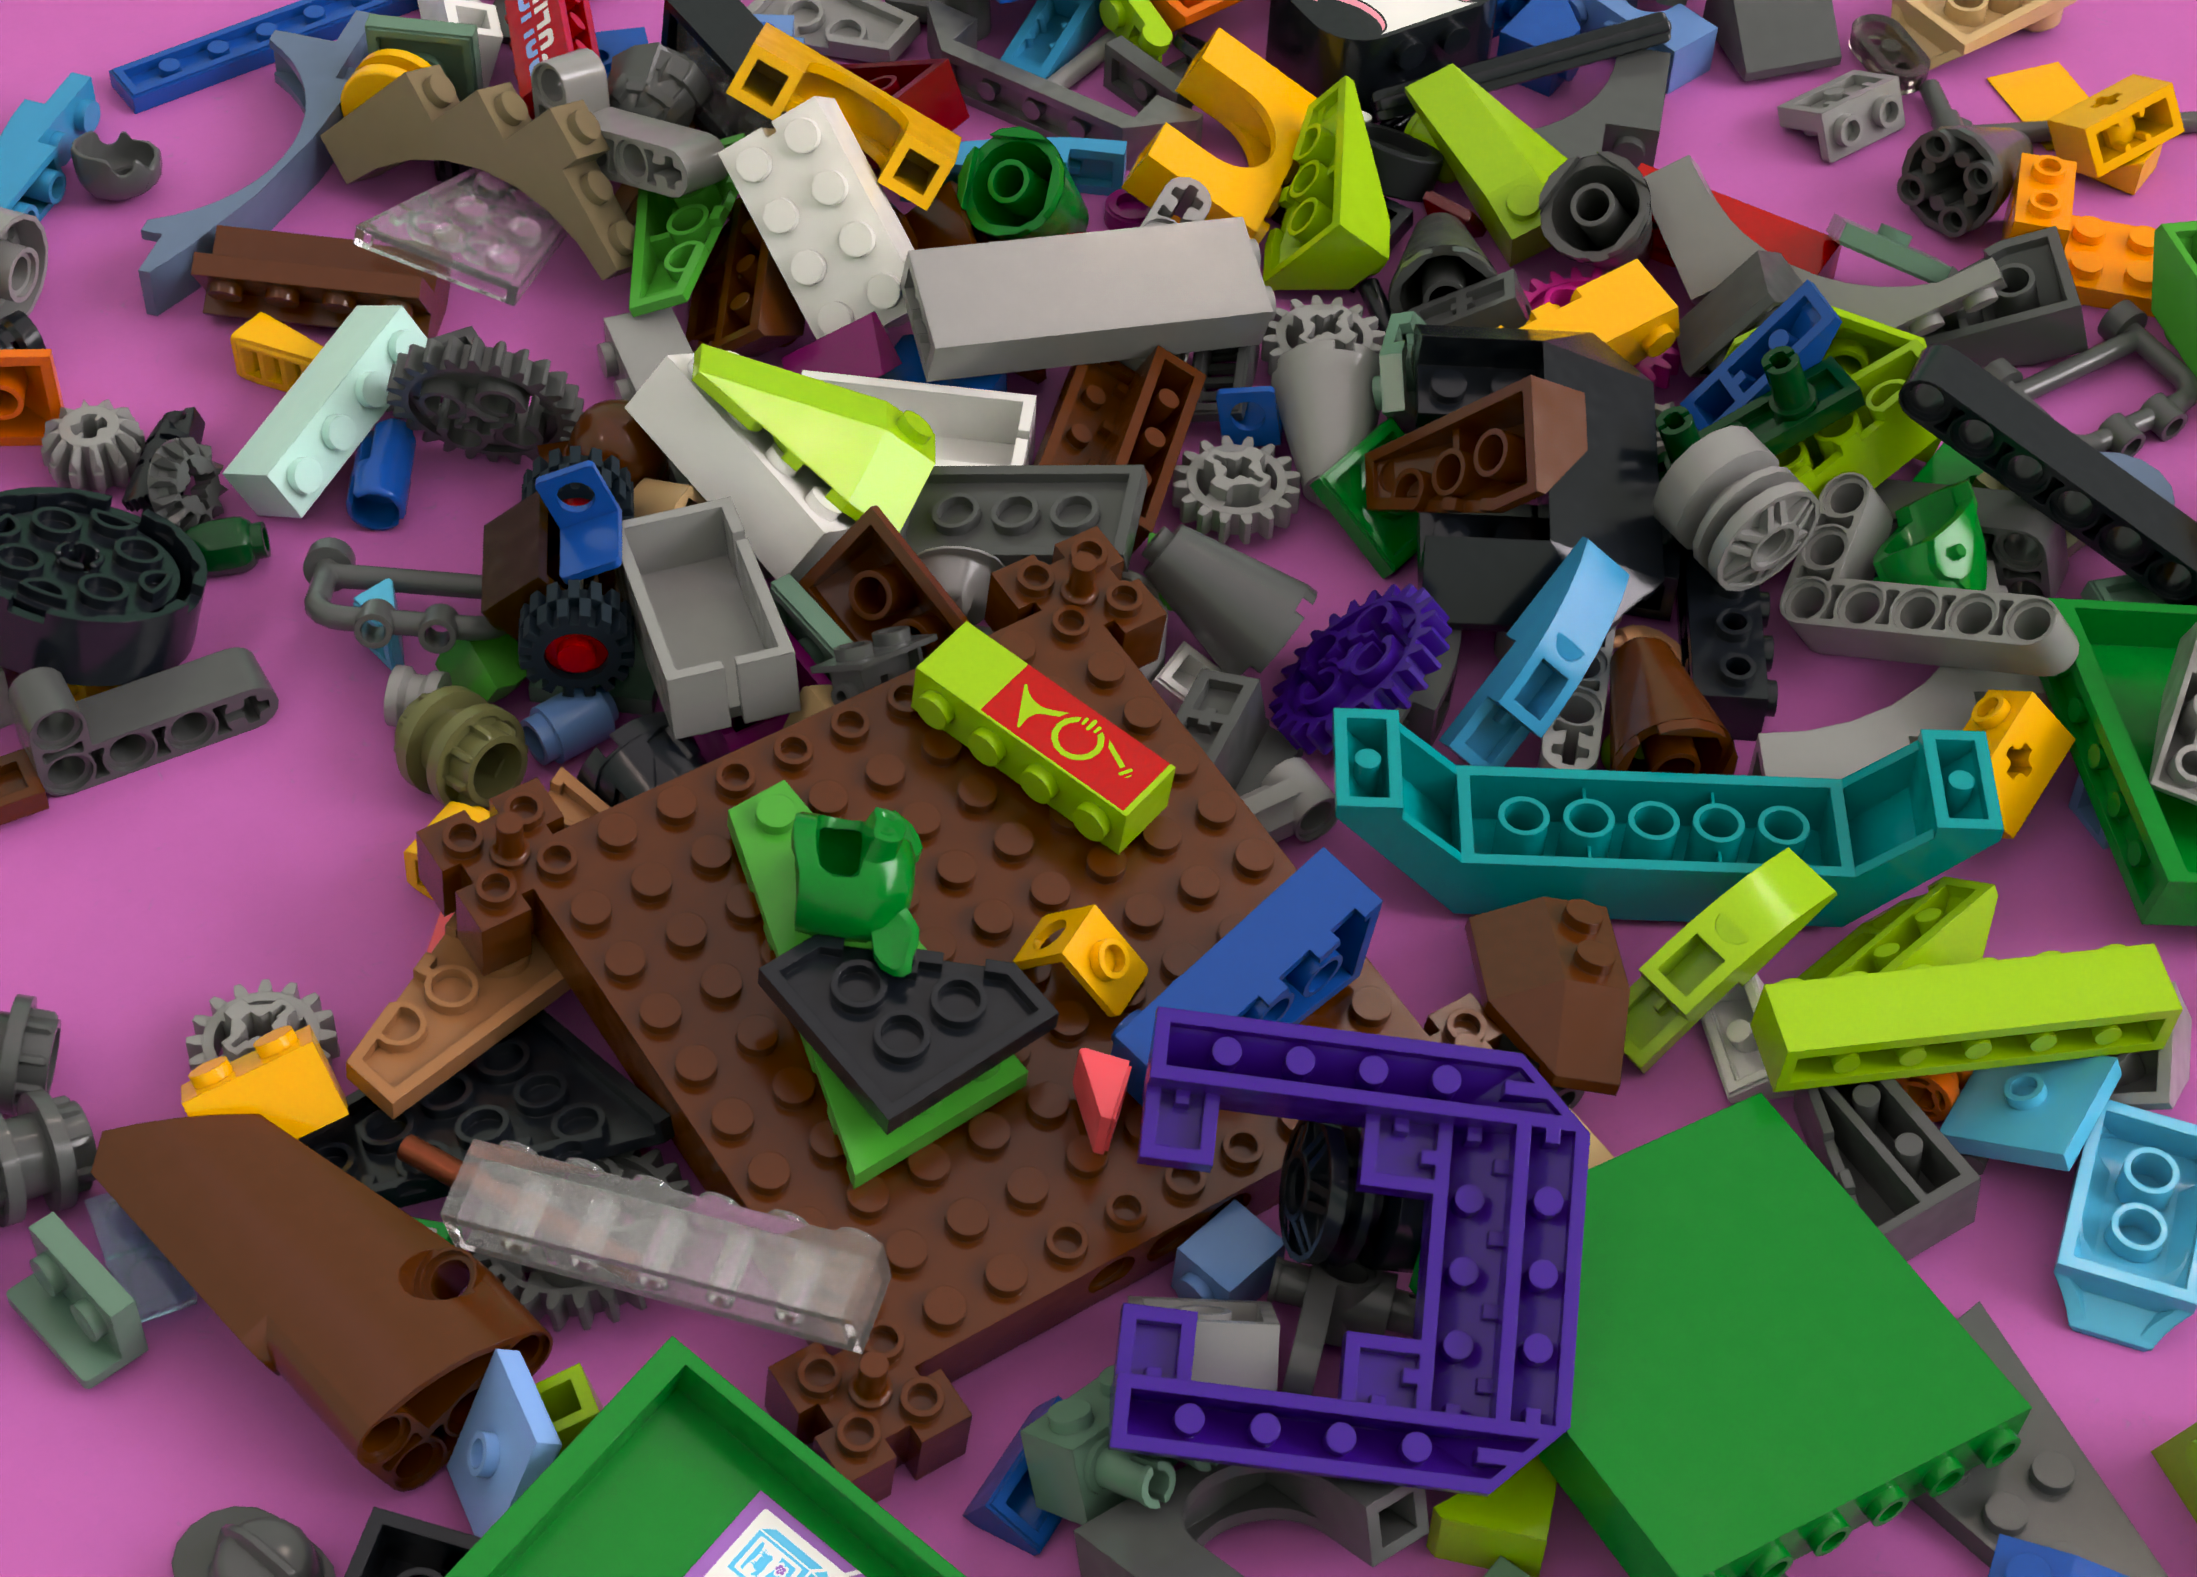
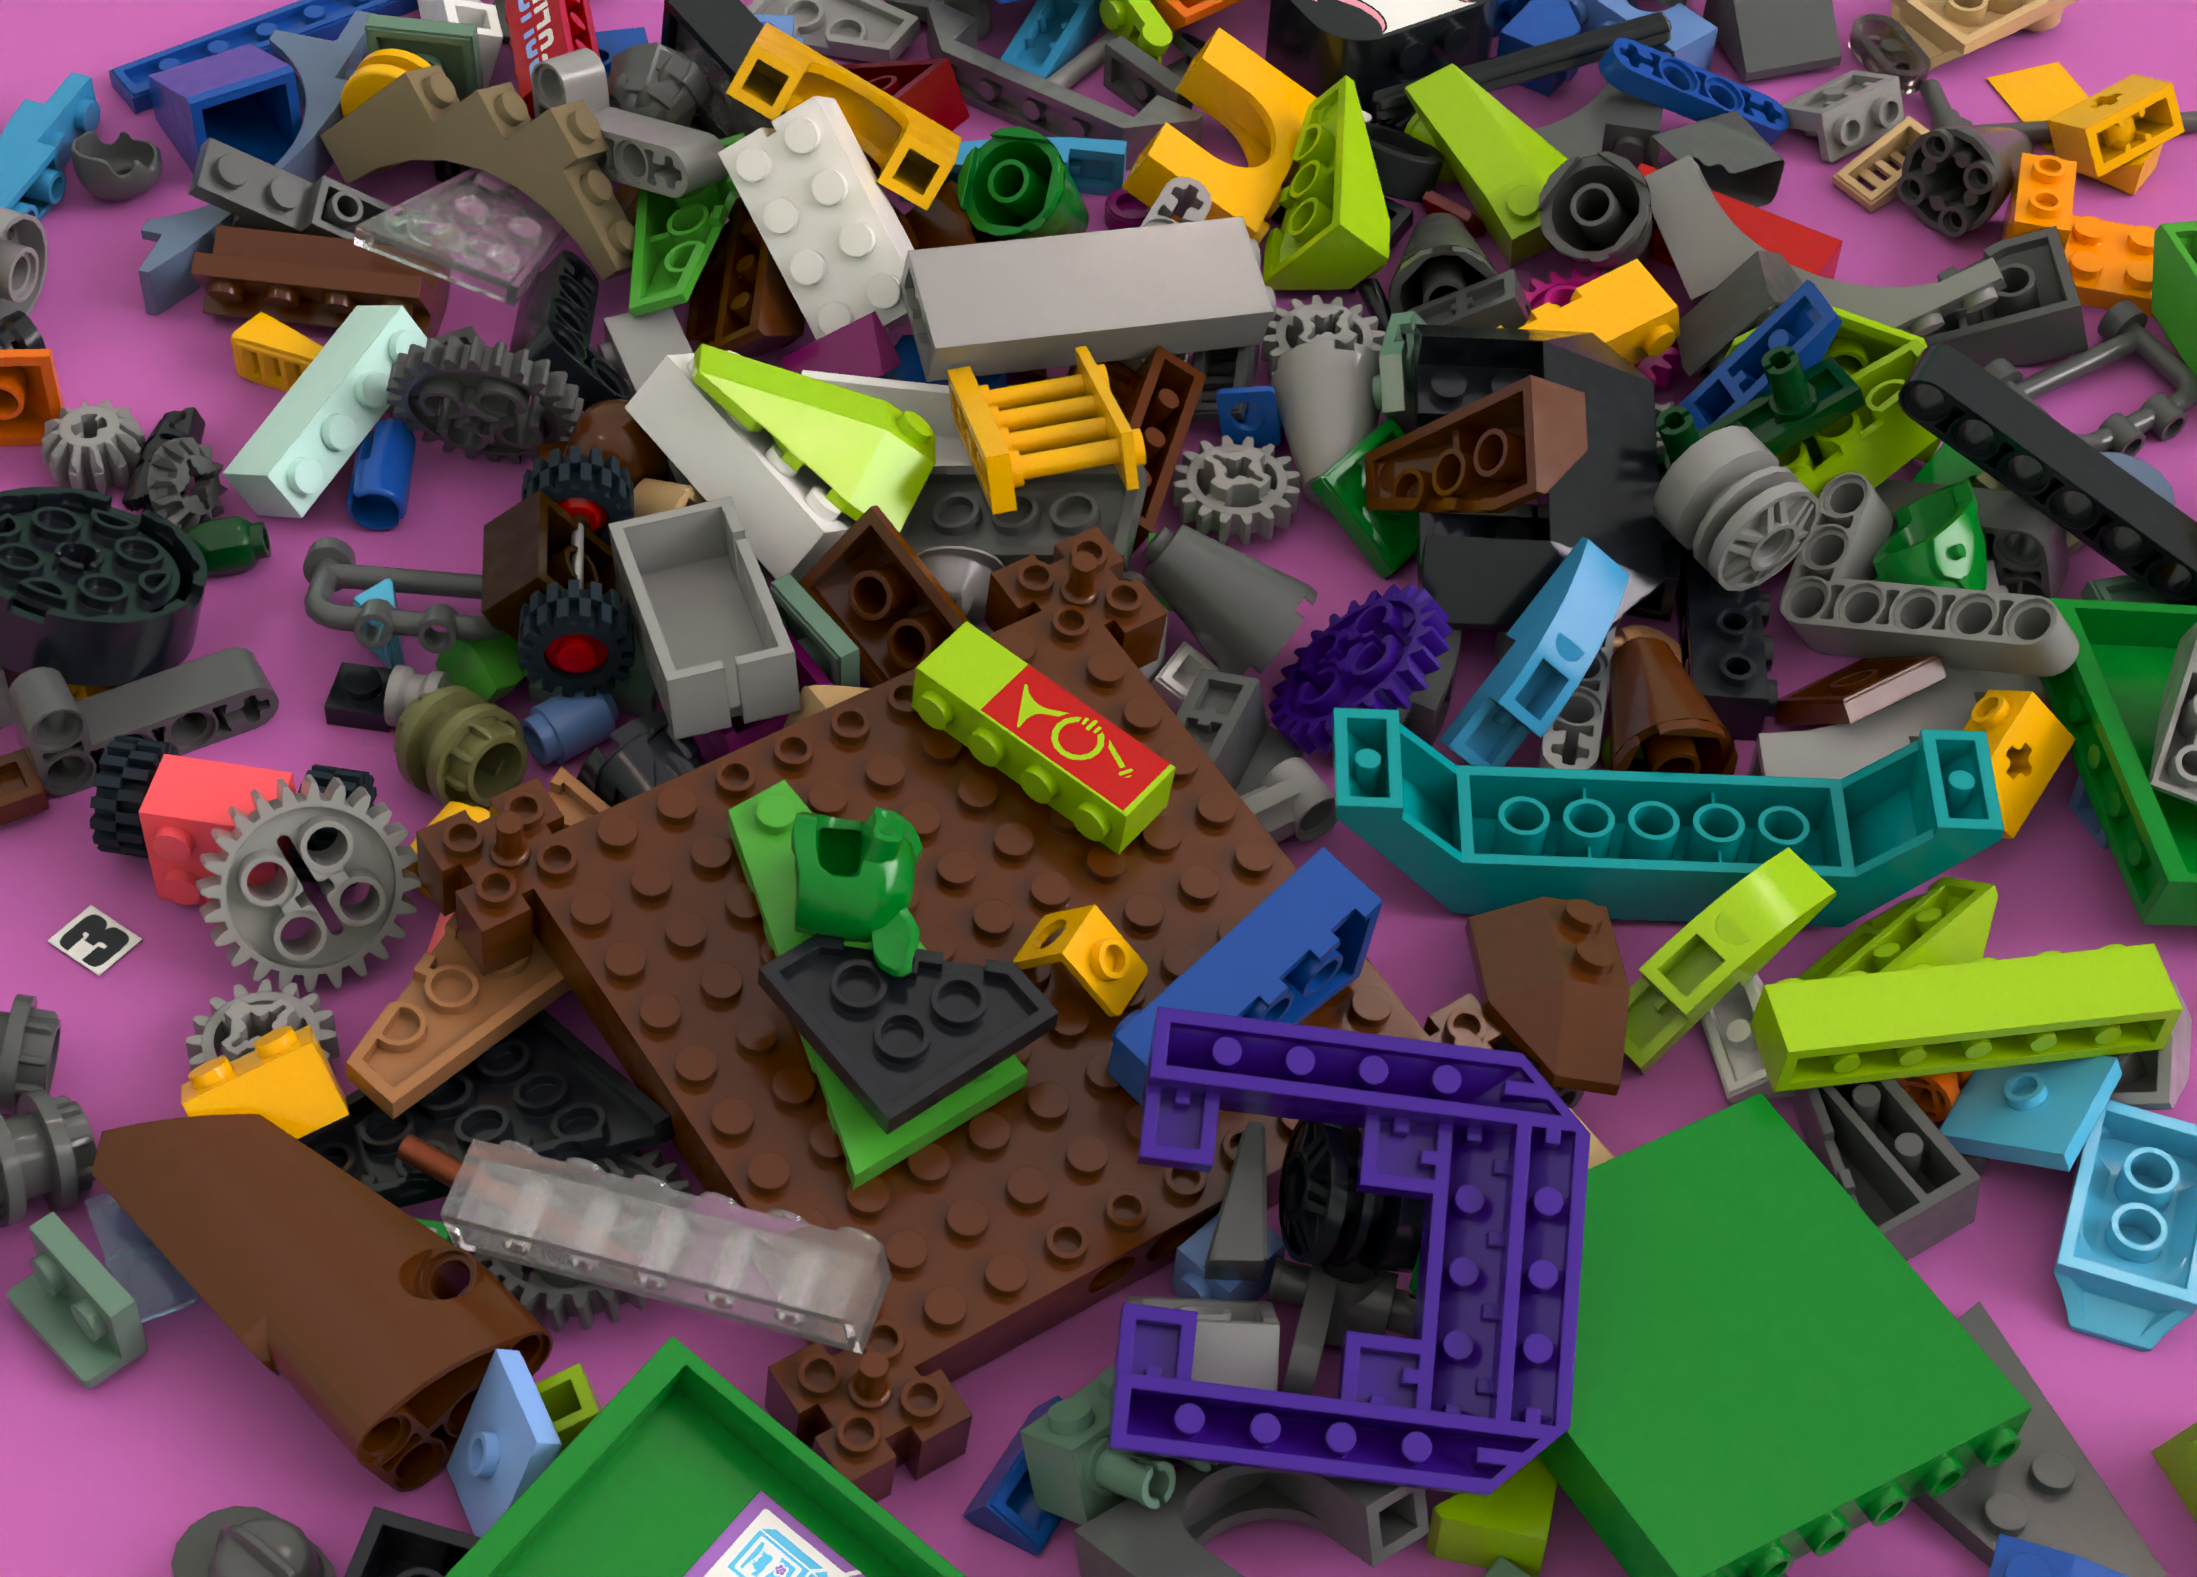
(94, 940): none -> sticker
(169, 803): none -> brick
(232, 97): none -> blue slope
(256, 914): none -> light grey gear
(275, 199): none -> dark grey slope
(358, 697): none -> black plate
(557, 326): none -> black beam
(587, 532): blue bracket -> none
(868, 663): dark grey hinge -> none
(1042, 429): none -> yellow fence
(1100, 1090): coral slope -> none
(1240, 1233): none -> dark grey slope
(1688, 88): none -> blue beam
(1728, 154): none -> dark grey piece
(1858, 690): none -> reddish brown plate
(1876, 157): none -> tan slope
(1888, 247): sand green plate -> none

